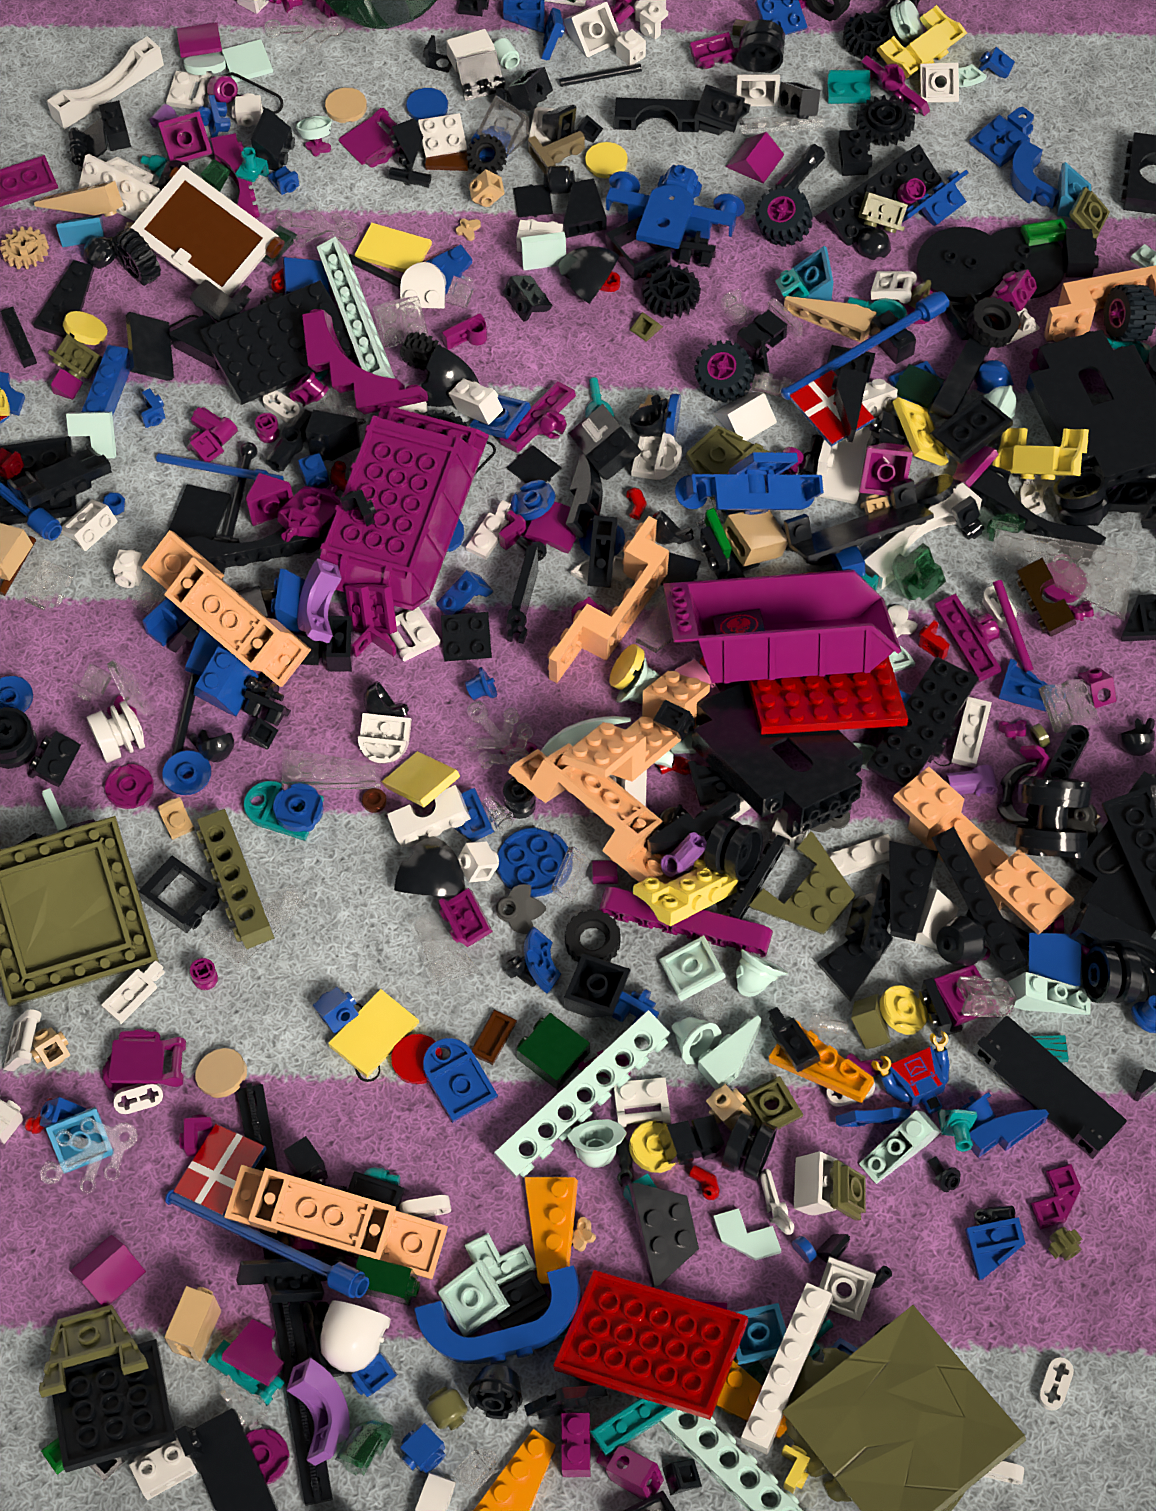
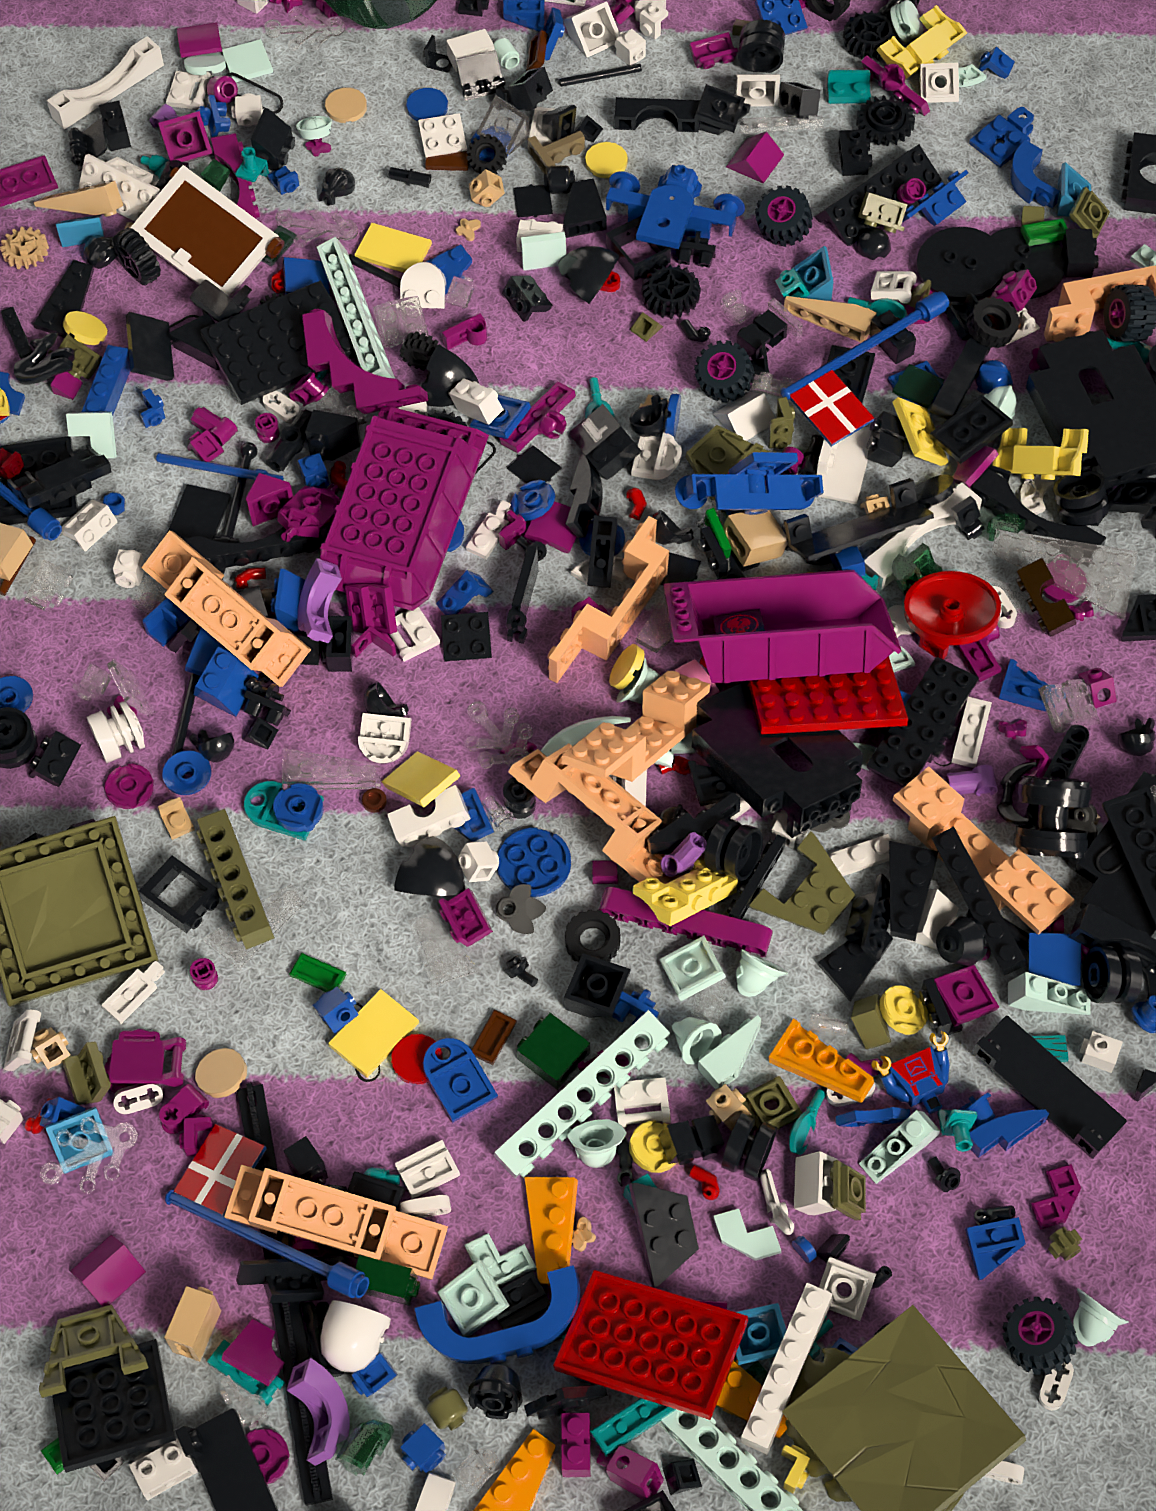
(37, 367): none -> black piece
(54, 810): light aqua tile -> none
(87, 1075): none -> olive bracket
(182, 1105): none -> magenta piece
(249, 574): none -> red arm
(317, 973): none -> green tile
(337, 183): none -> black piece
(357, 499): black bracket -> none
(369, 142): magenta piece -> none
(407, 141): black slope -> none
(427, 1169): none -> white plate
(481, 686): blue piece -> none
(537, 50): none -> reddish brown tile
(539, 960): blue tile -> none
(570, 874): clear tile -> none
(675, 719): black bracket -> none
(700, 335): none -> black arm
(782, 426): none -> olive bracket
(792, 1040): black hinge -> none
(804, 1122): none -> teal piece
(809, 160): black axle -> none
(848, 398): black slope -> none
(879, 397): white bracket -> none
(884, 466): magenta slope -> none
(952, 608): none -> red dish
(986, 997): clear bracket -> none
(1013, 626): magenta bar -> none
(1032, 215): none -> olive slope
(1039, 735): olive tile -> none
(1040, 1335): none -> black wheel
(1094, 1322): none -> light aqua piece
(1100, 1051): none -> white brick

